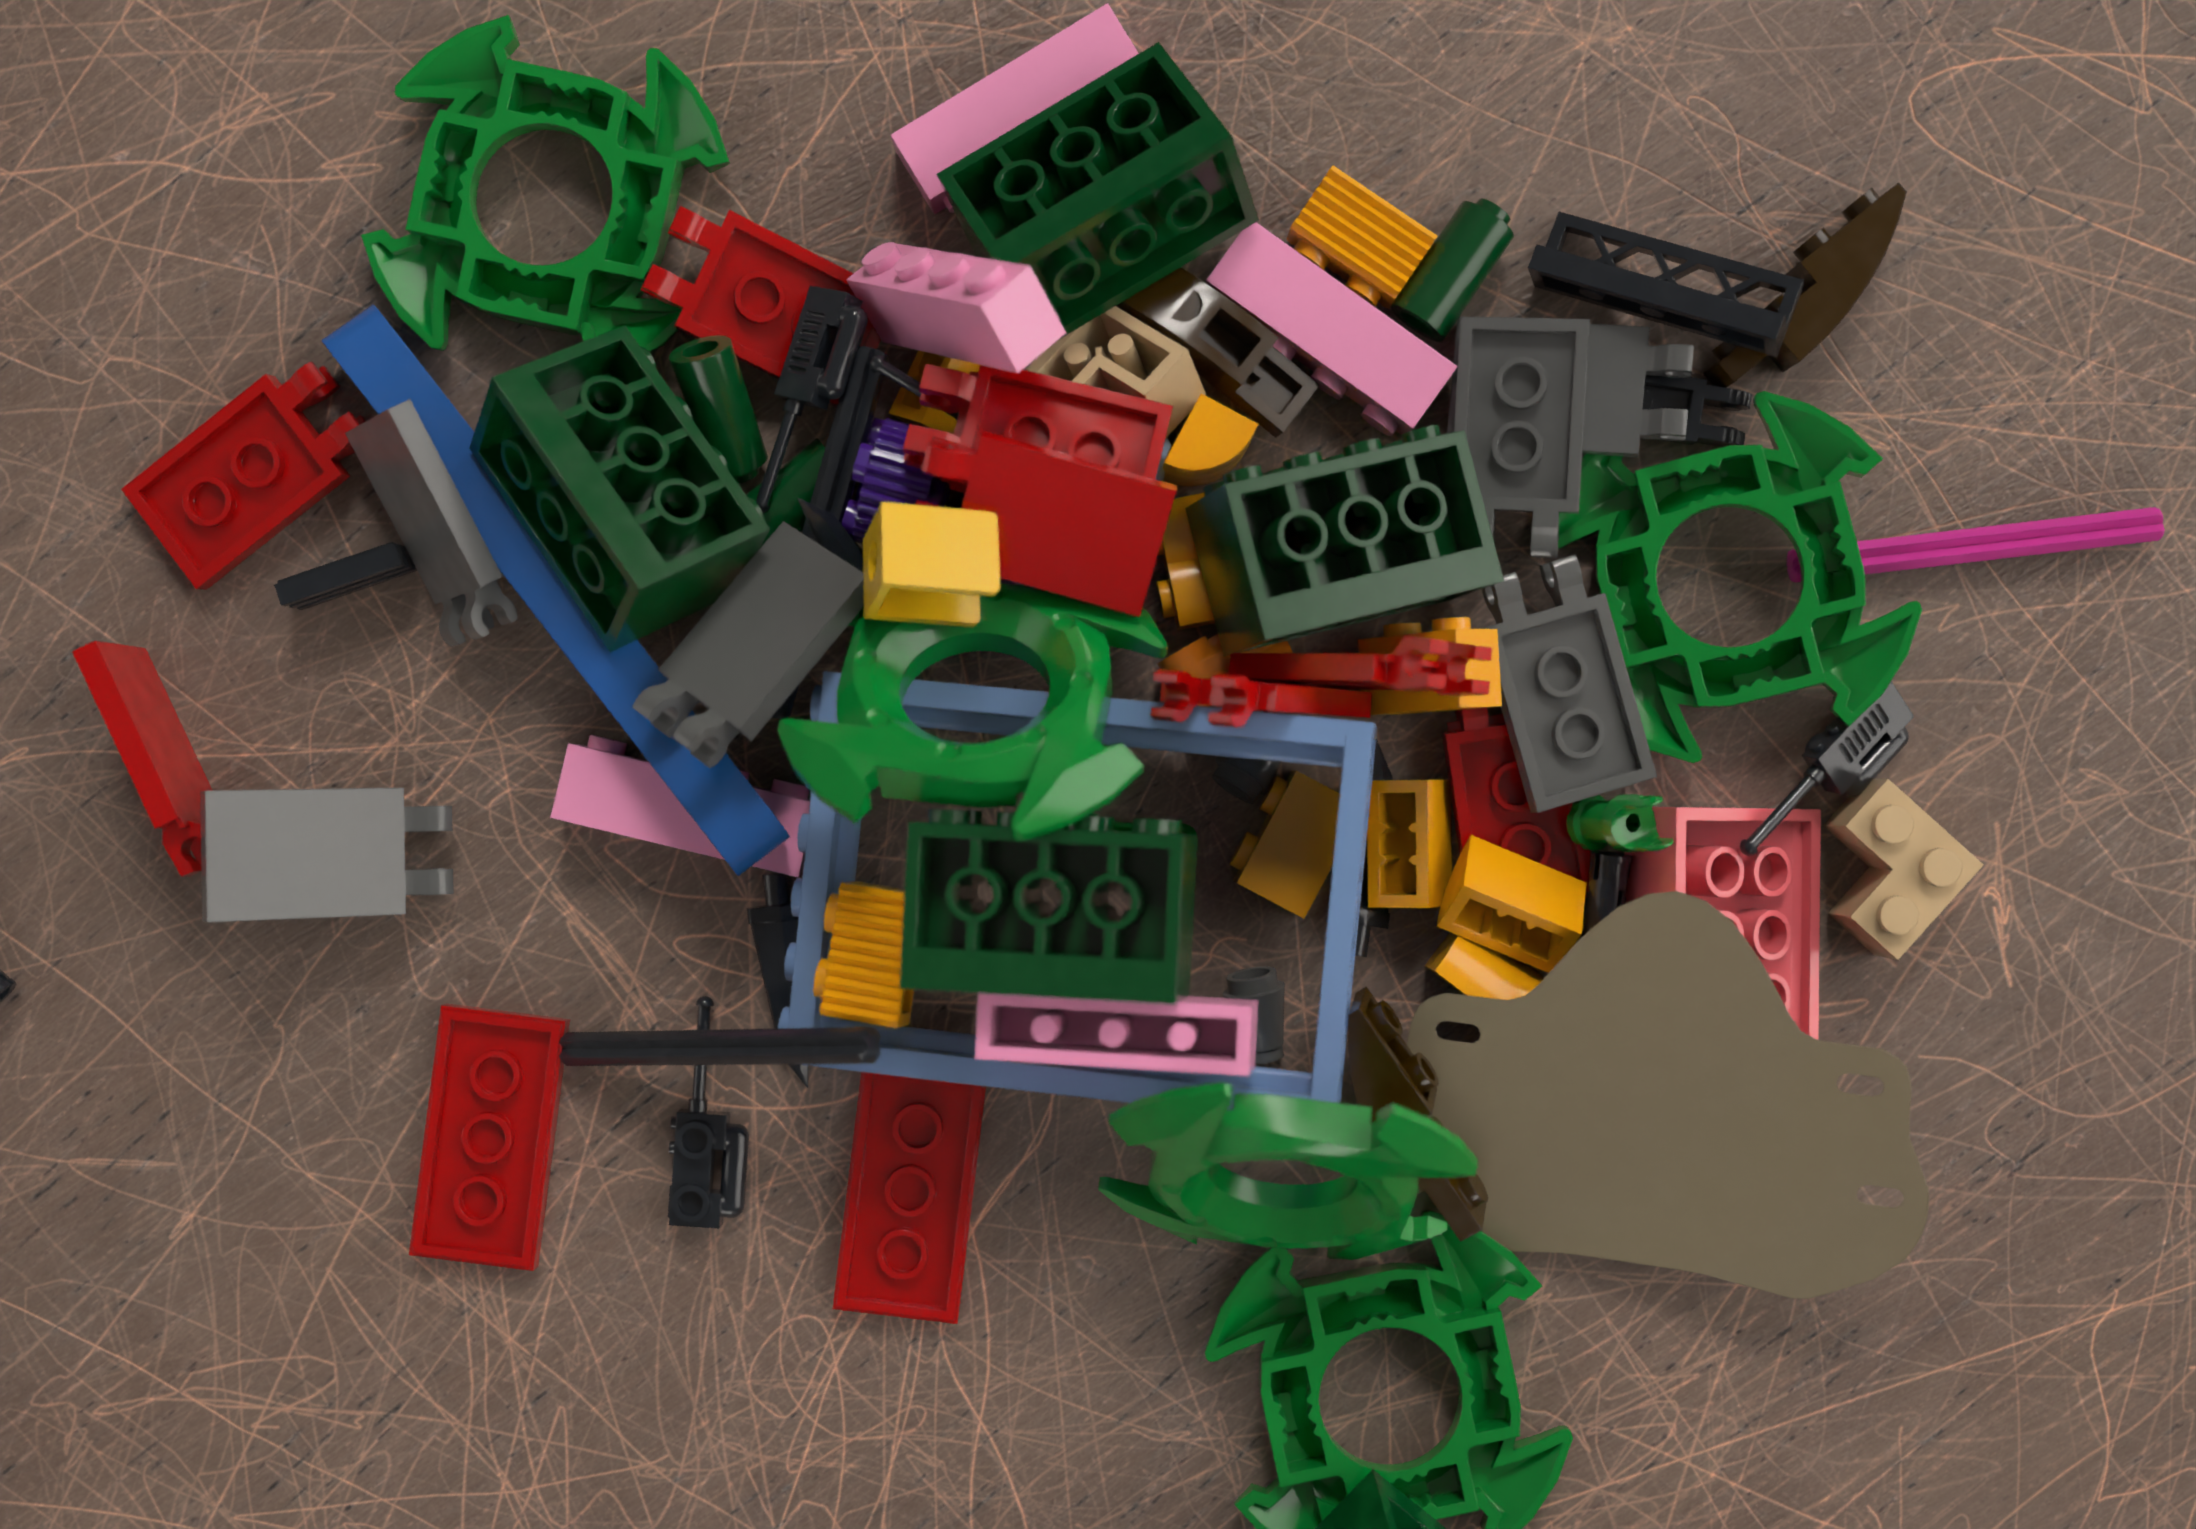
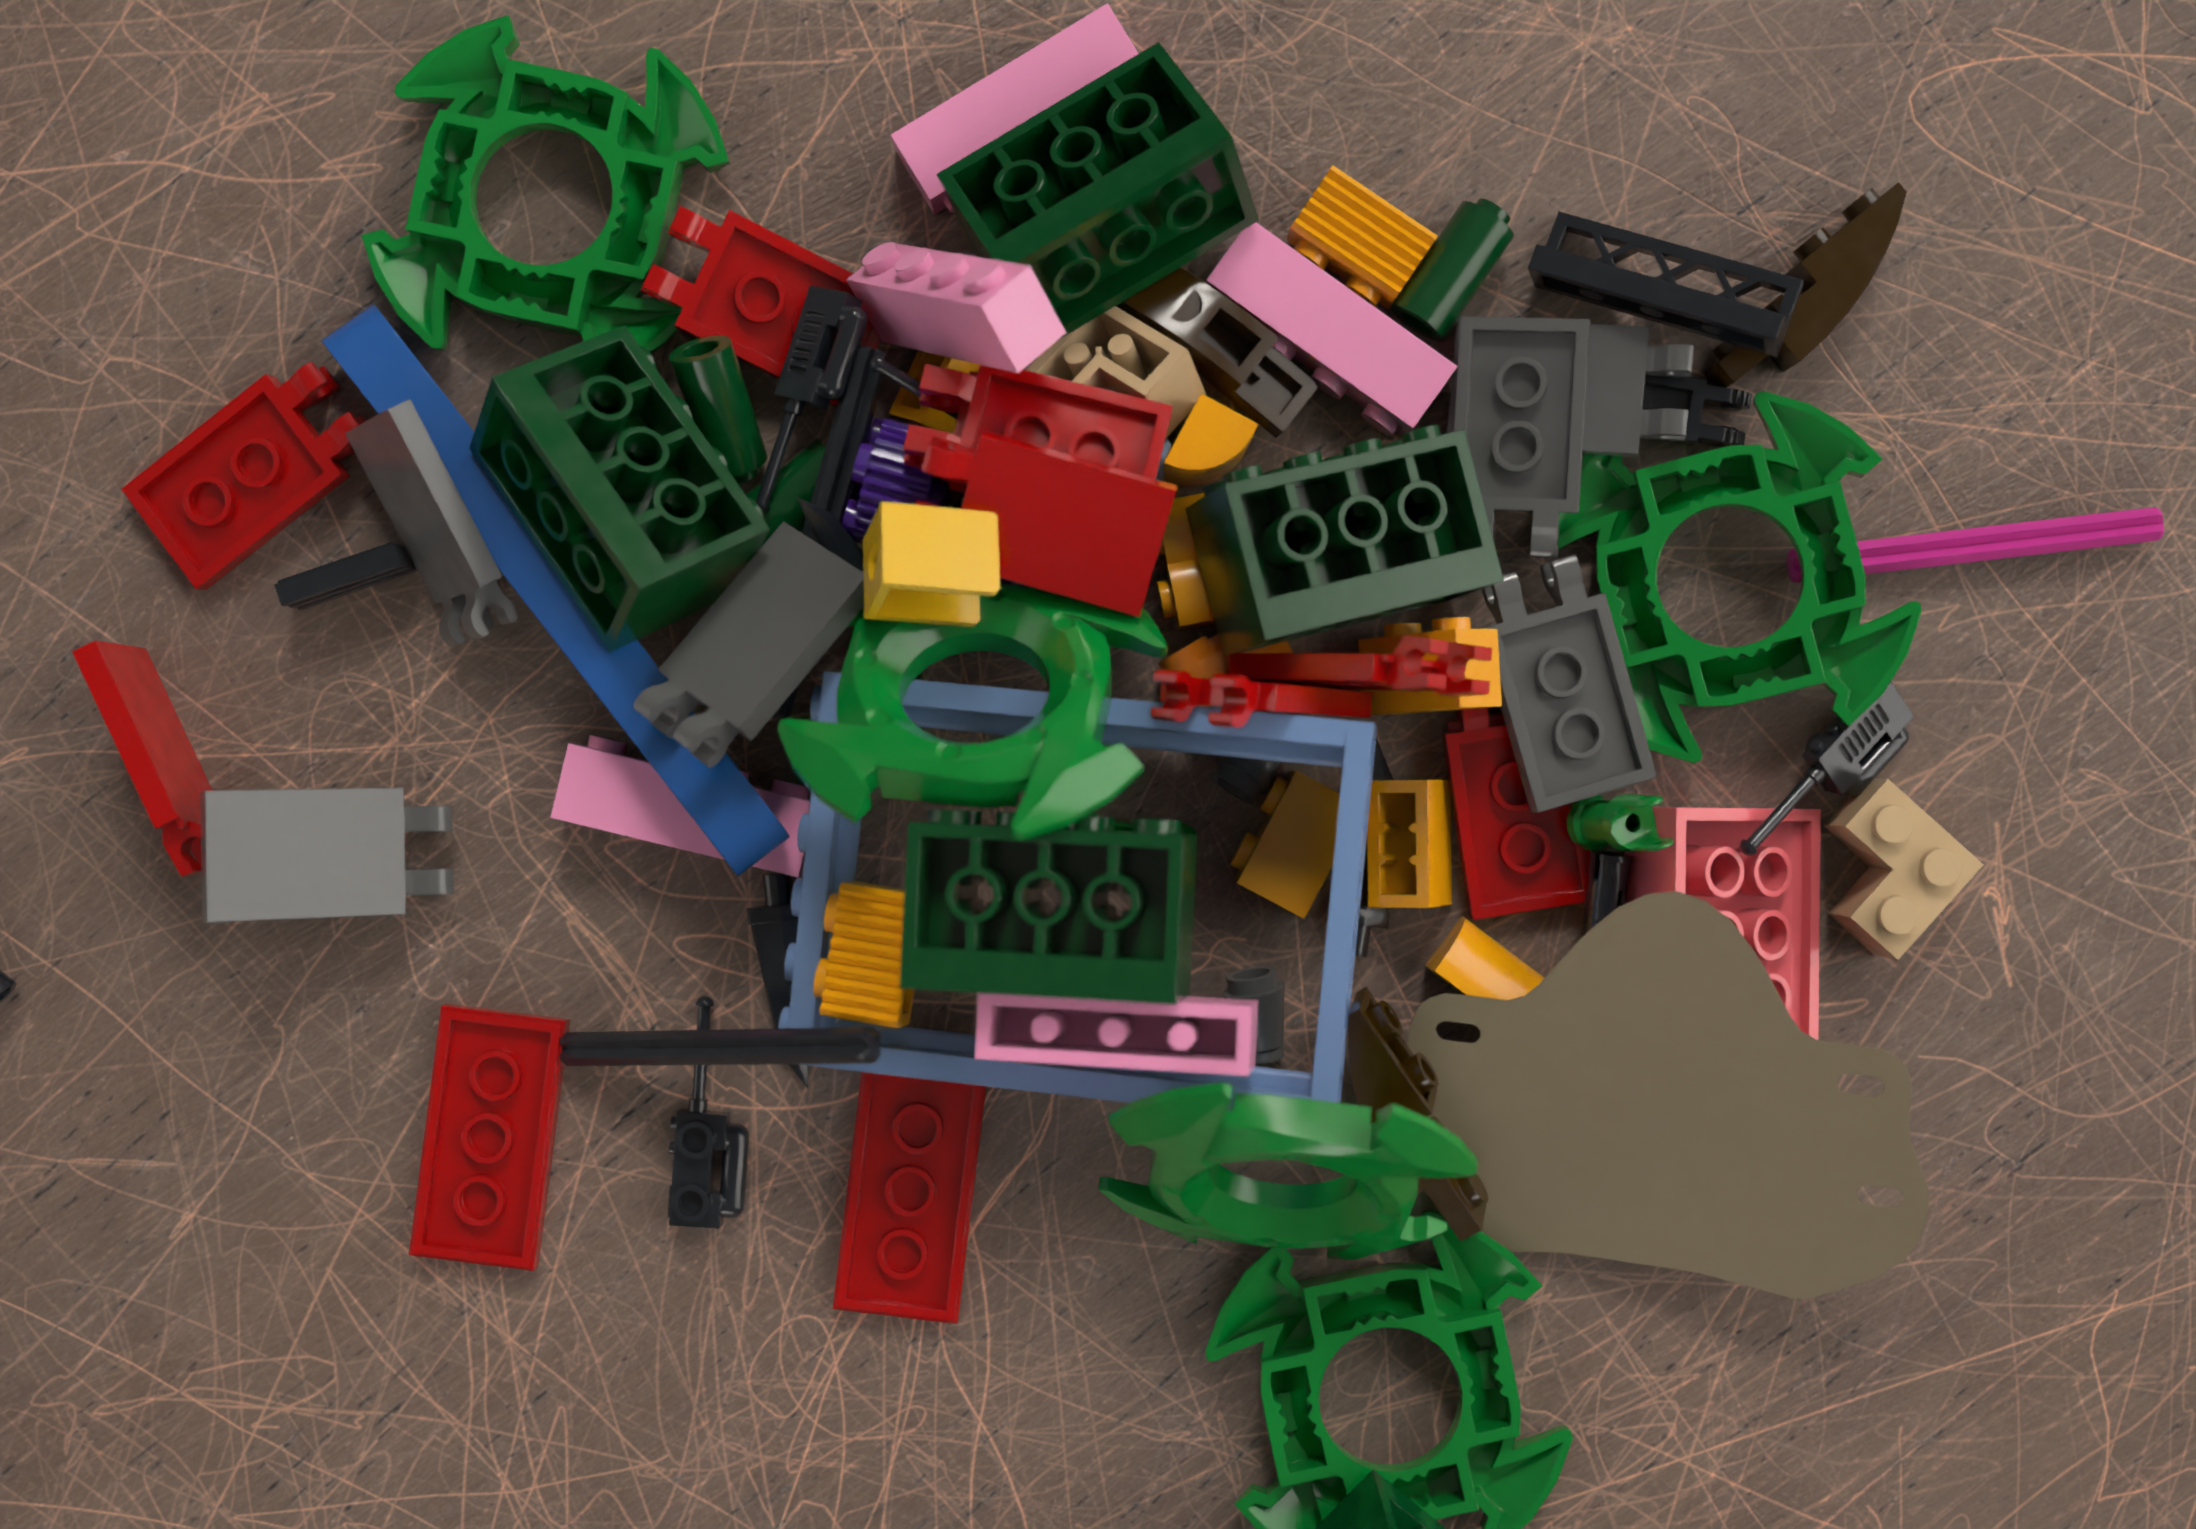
(1513, 905): light orange brick -> none

